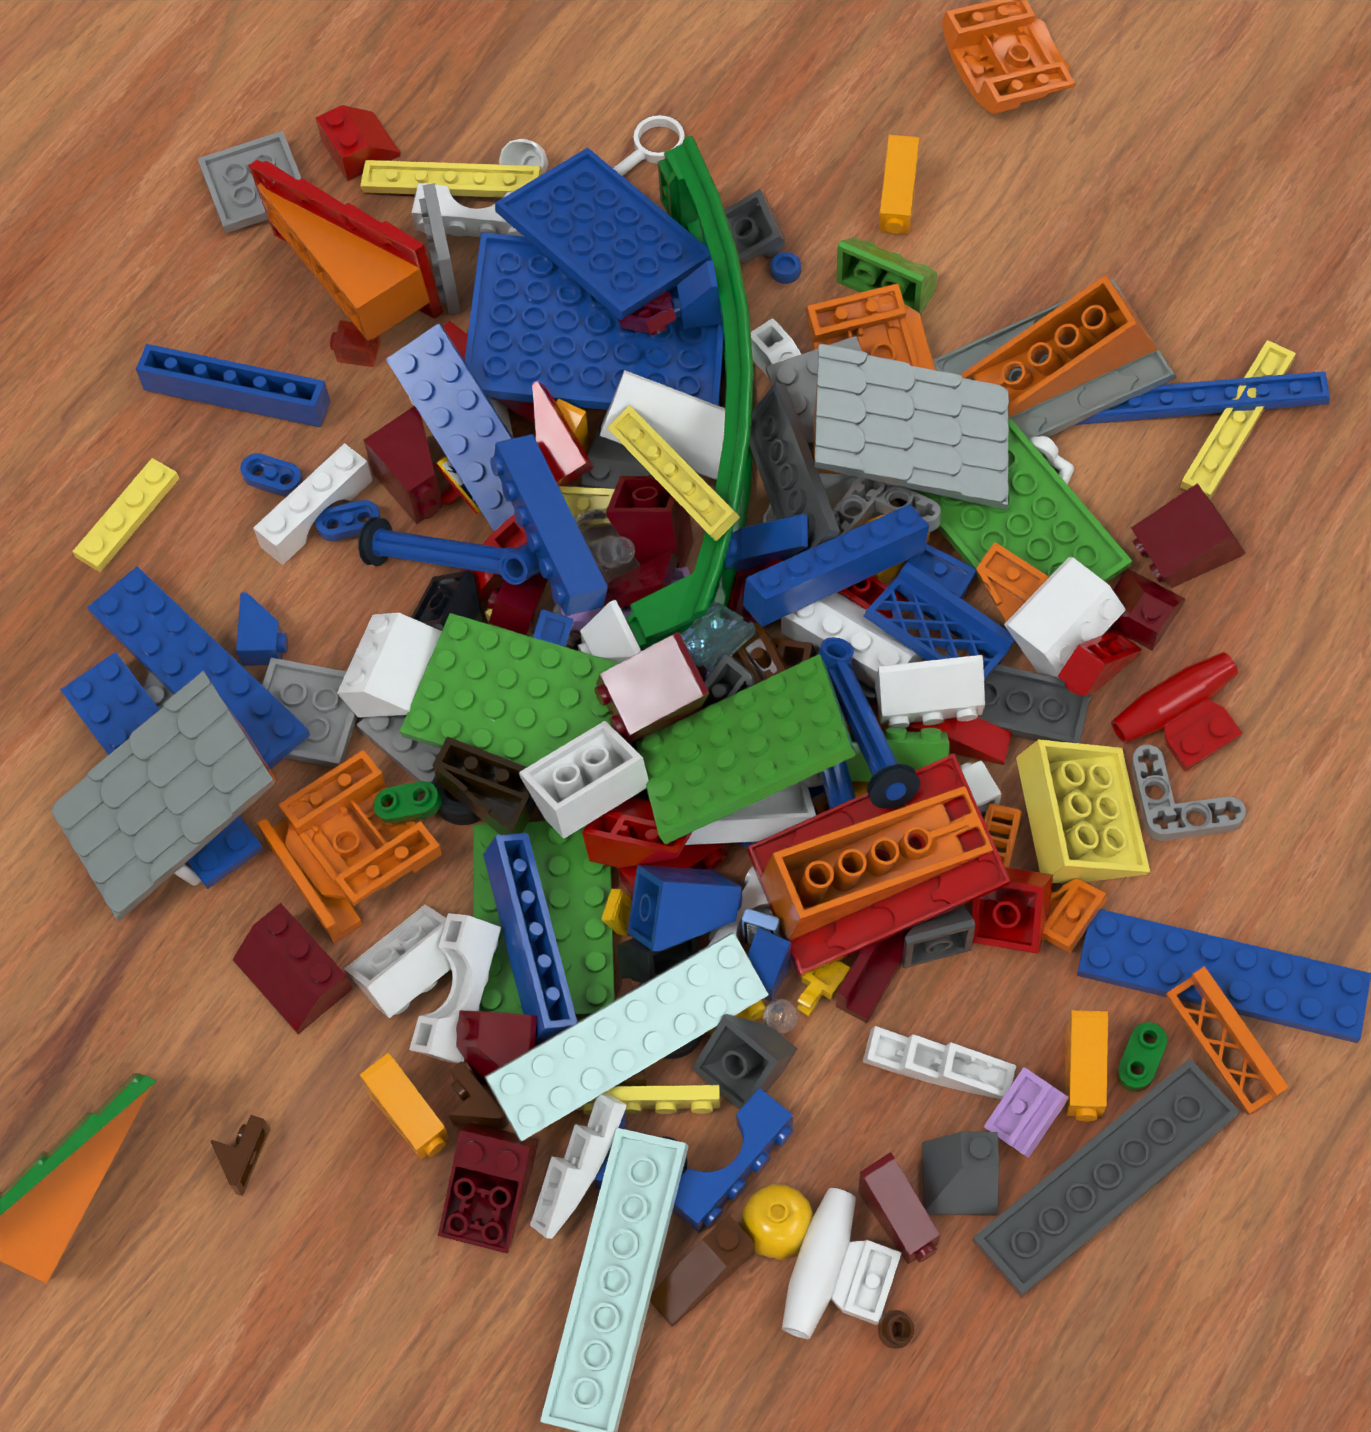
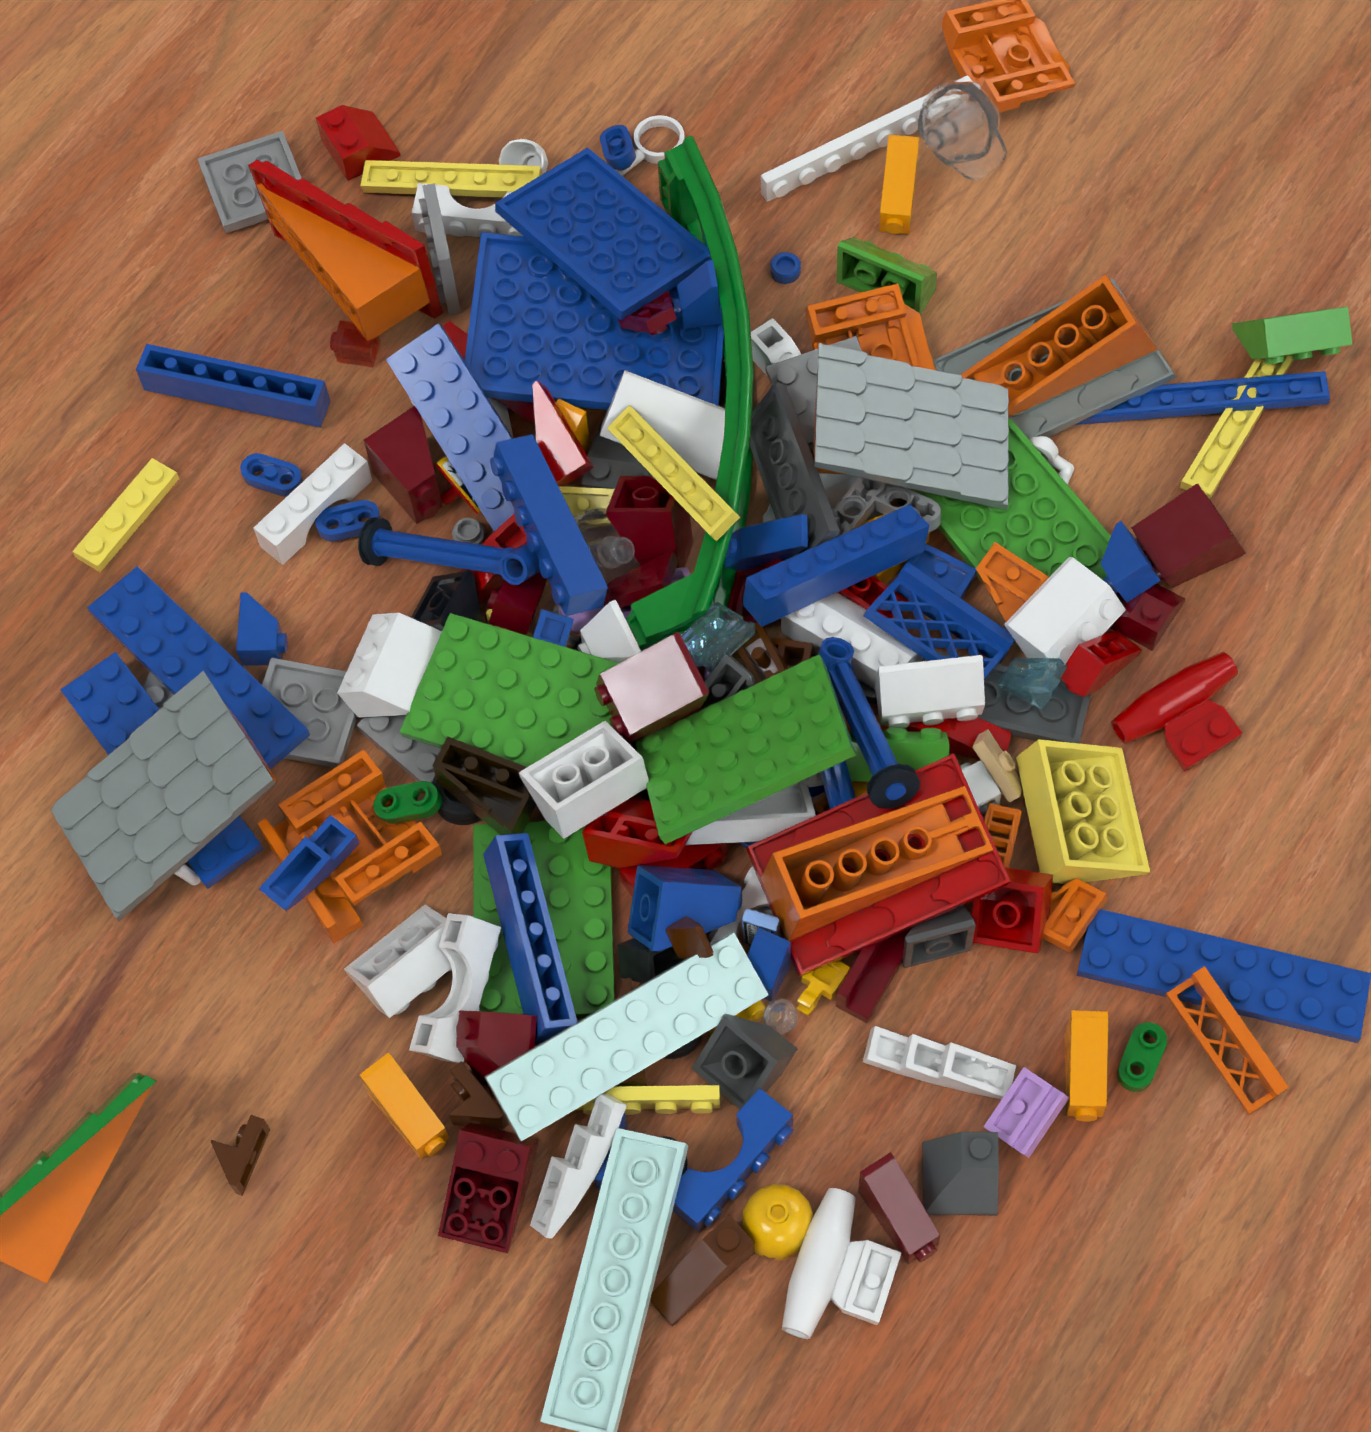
(291, 969): dark red slope -> none
(310, 863): none -> blue slope
(468, 531): none -> light grey plate
(617, 911): yellow tile -> none
(618, 147): none -> blue plate
(689, 939): none -> reddish brown slope
(755, 227): dark grey slope -> none
(842, 150): none -> white plate
(904, 1329): reddish brown plate -> none
(963, 128): none -> clear piece
(999, 765): none -> tan plate
(1033, 679): none -> clear light blue slope
(1105, 1177): dark grey plate -> none
(1127, 565): none -> blue slope
(1167, 809): light grey beam -> none
(1295, 334): none -> bright green slope

